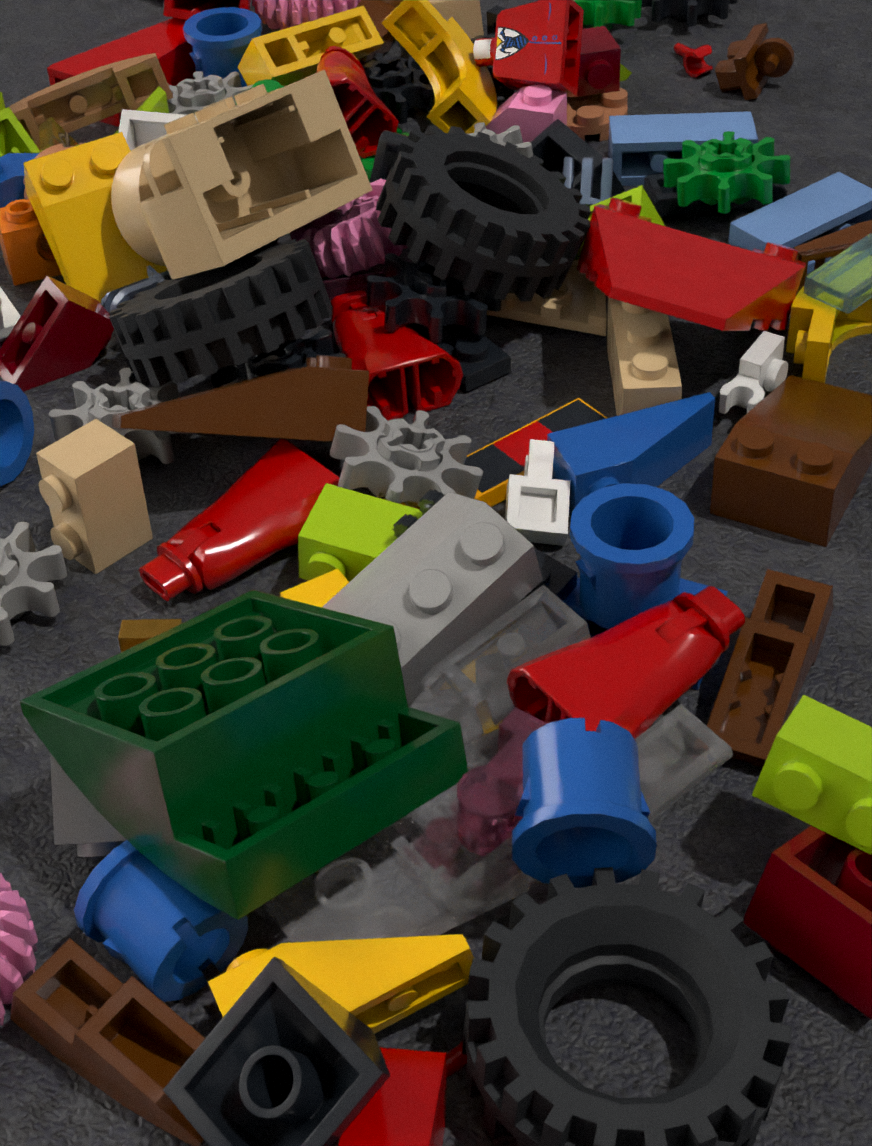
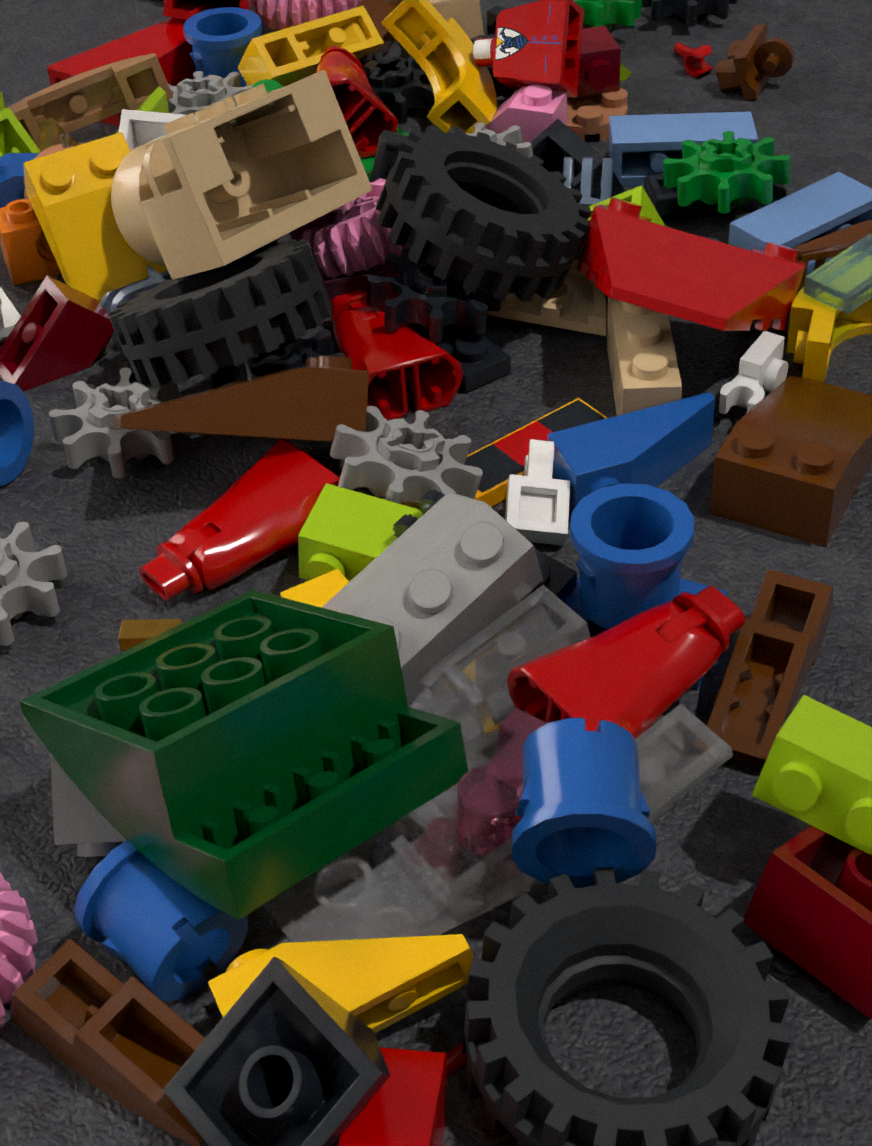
(94, 495): tan brick -> none

